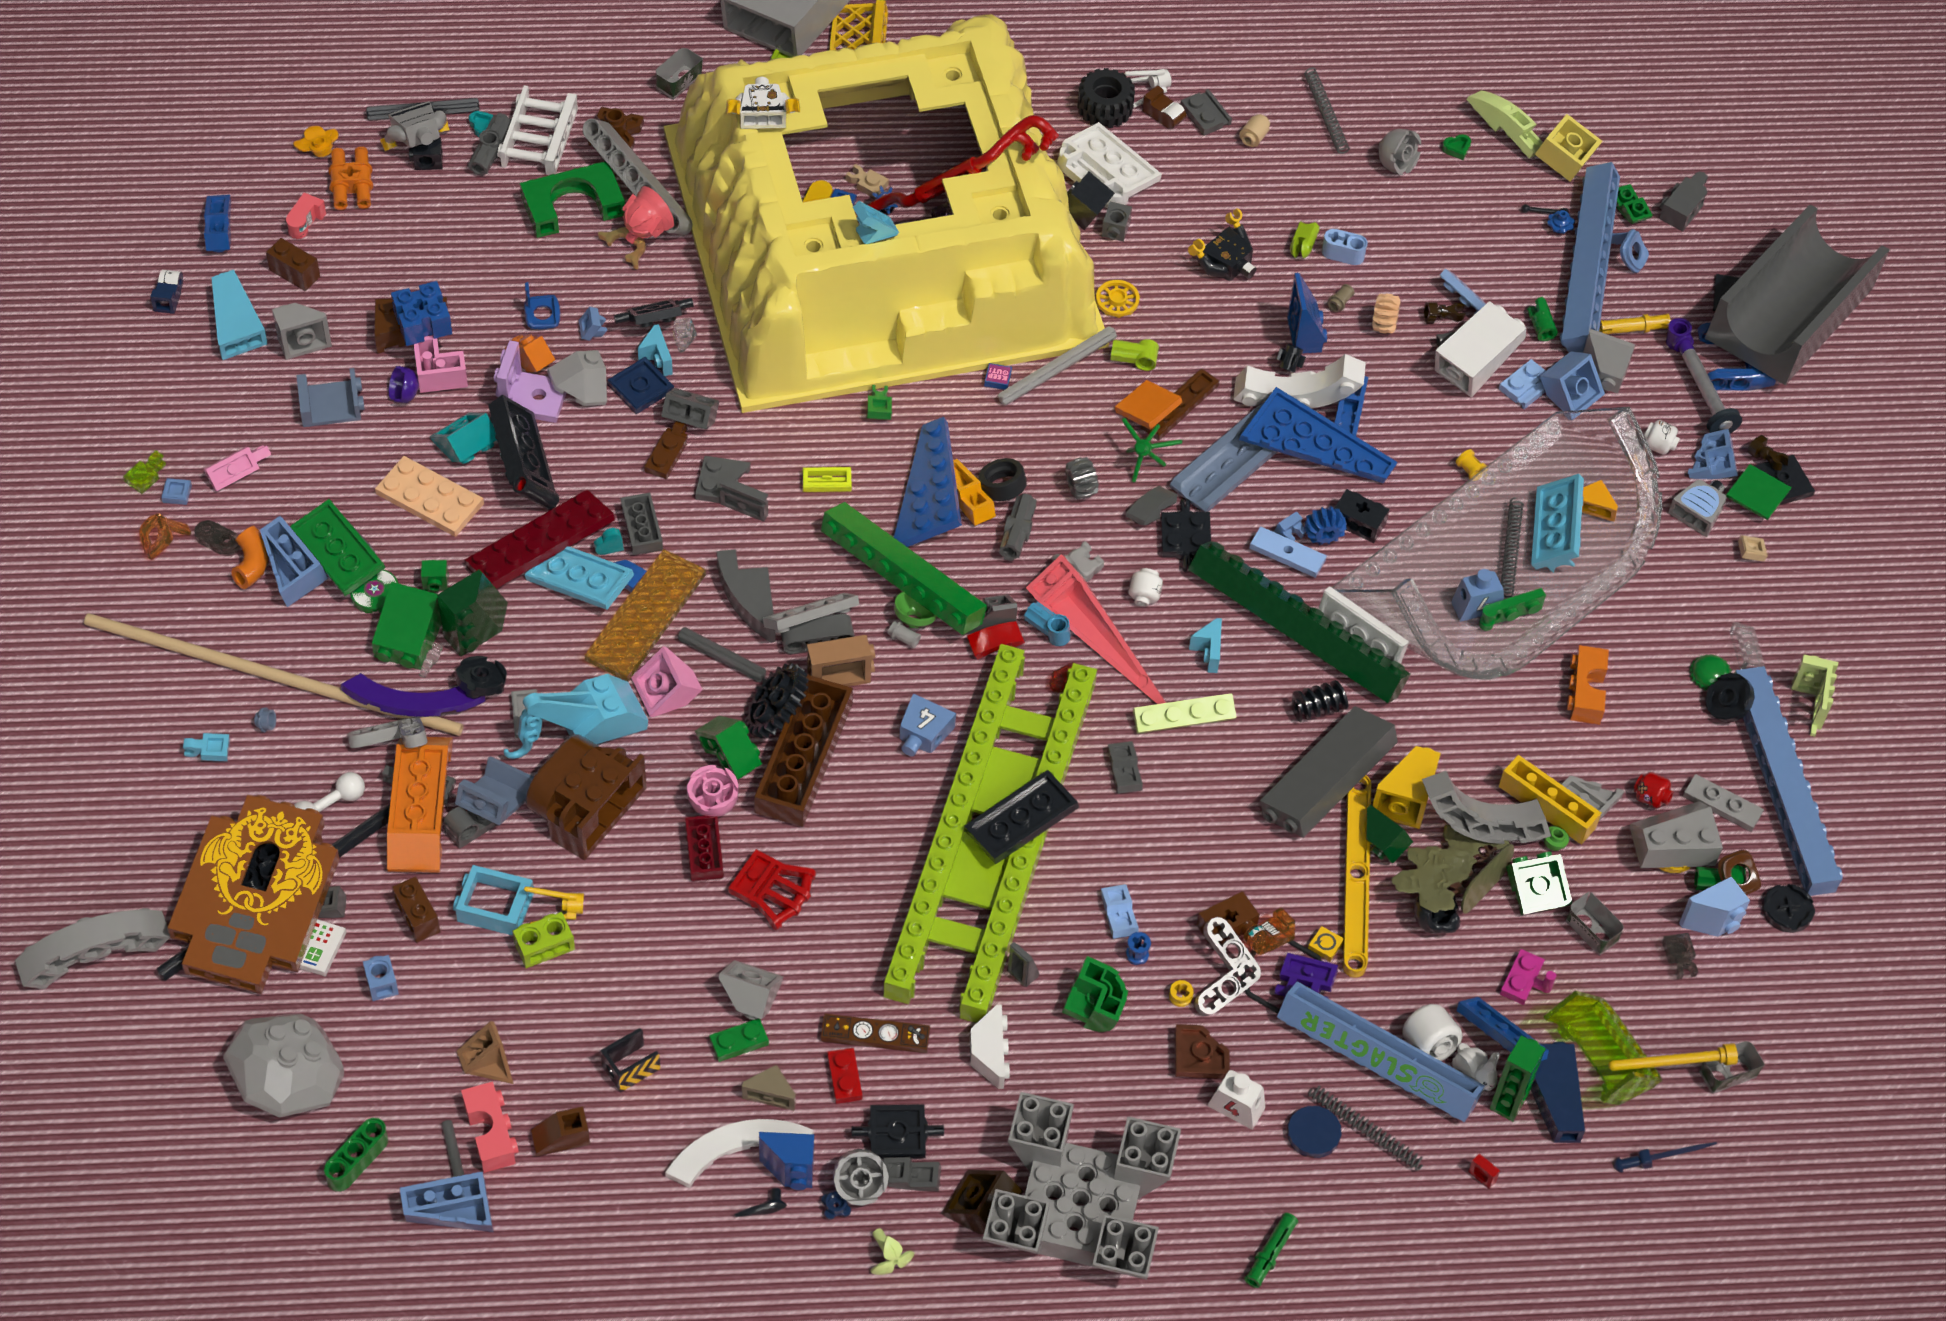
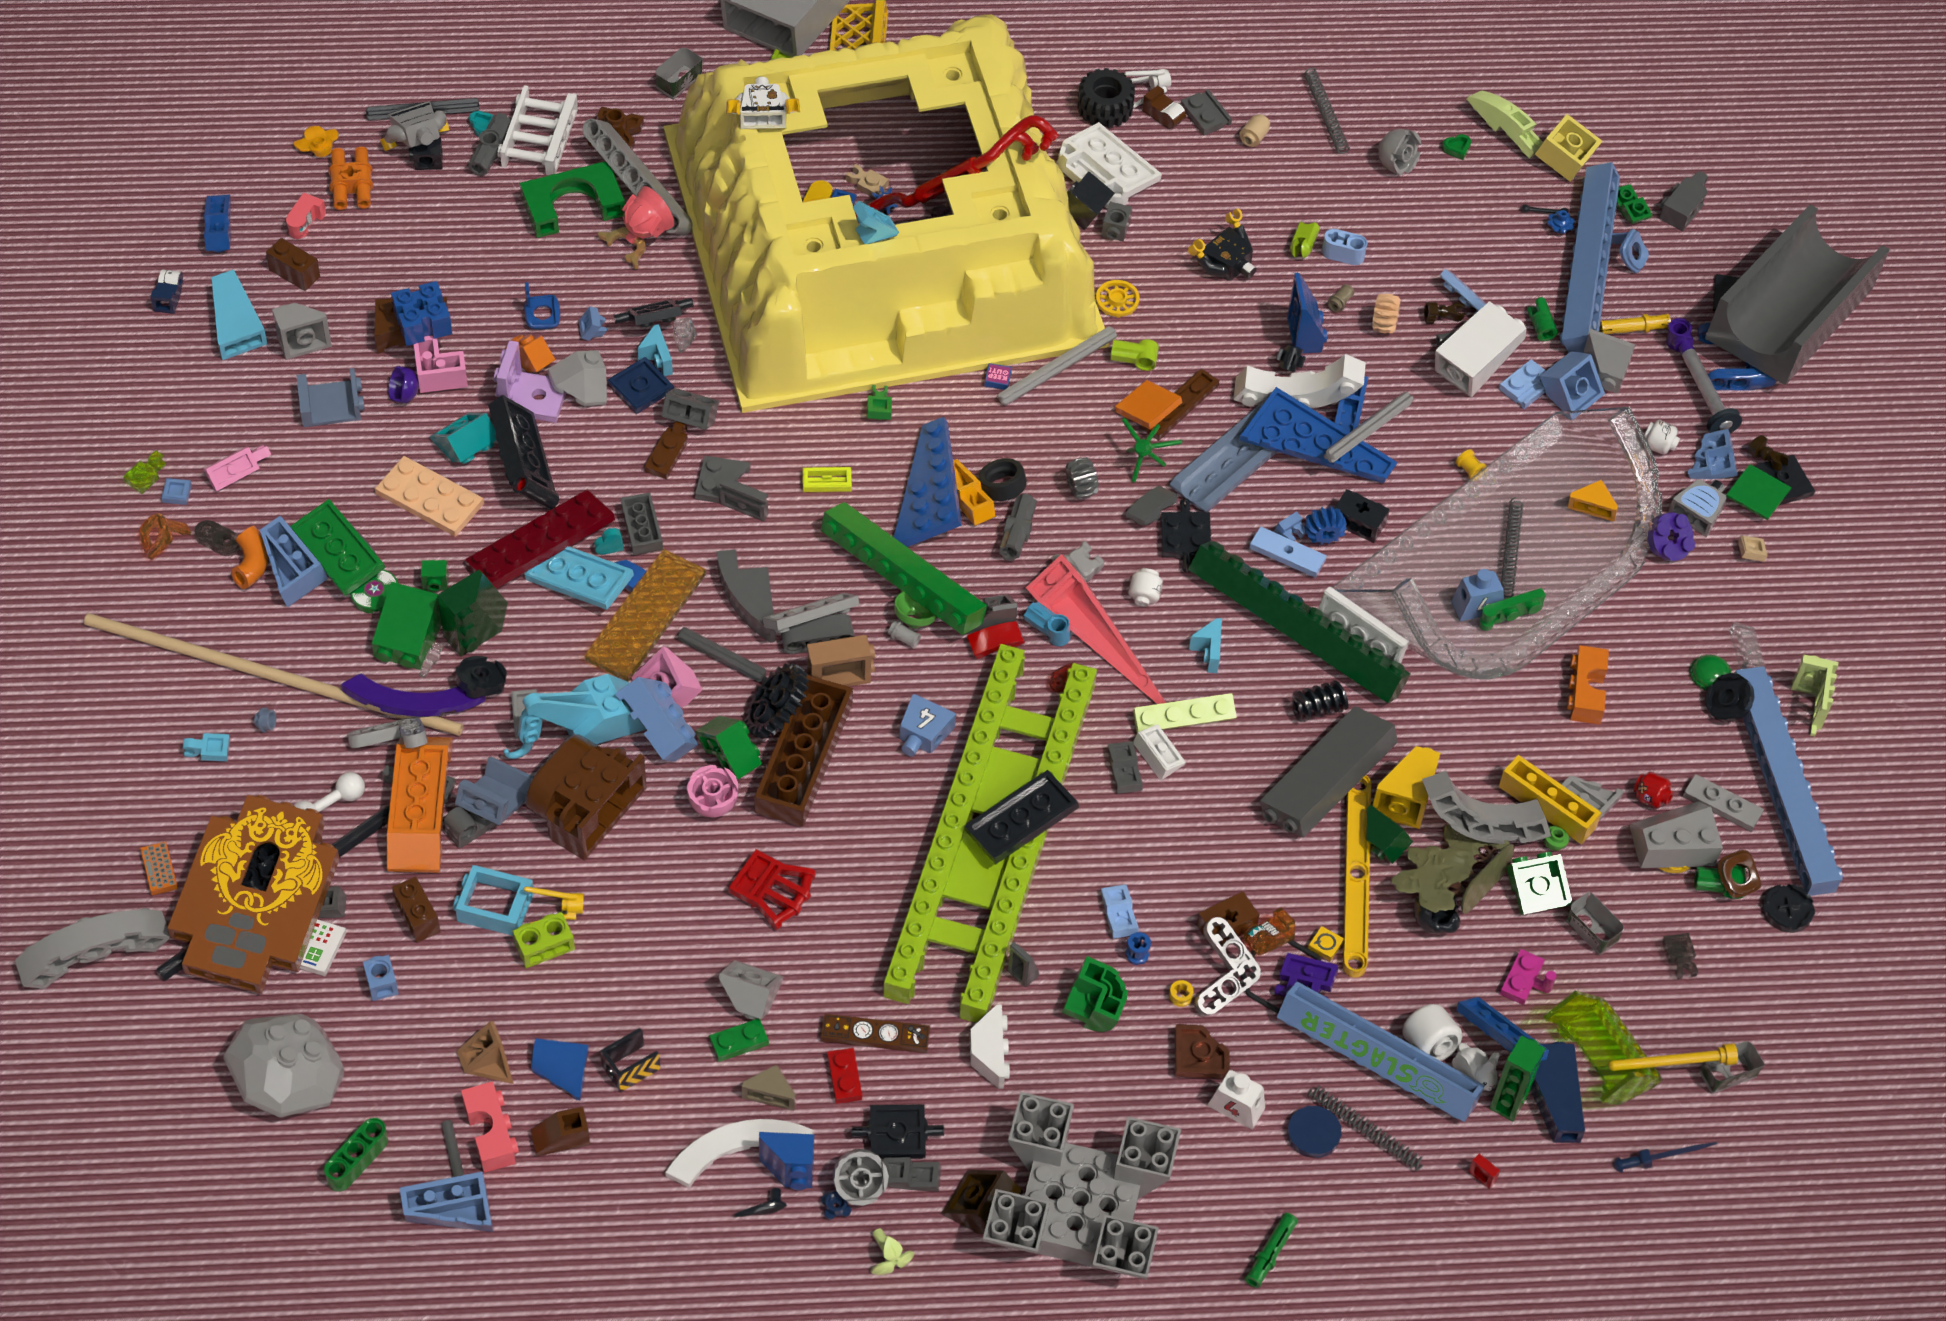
(159, 868): none -> tile
(561, 1064): none -> blue slope
(660, 716): none -> medium blue wedge
(704, 848): dark red piece -> none
(1158, 751): none -> white slope
(1368, 427): none -> light grey axle
(1557, 523): medium azure piece -> none
(1682, 532): none -> dark purple plate
(1716, 909): light blue slope -> none

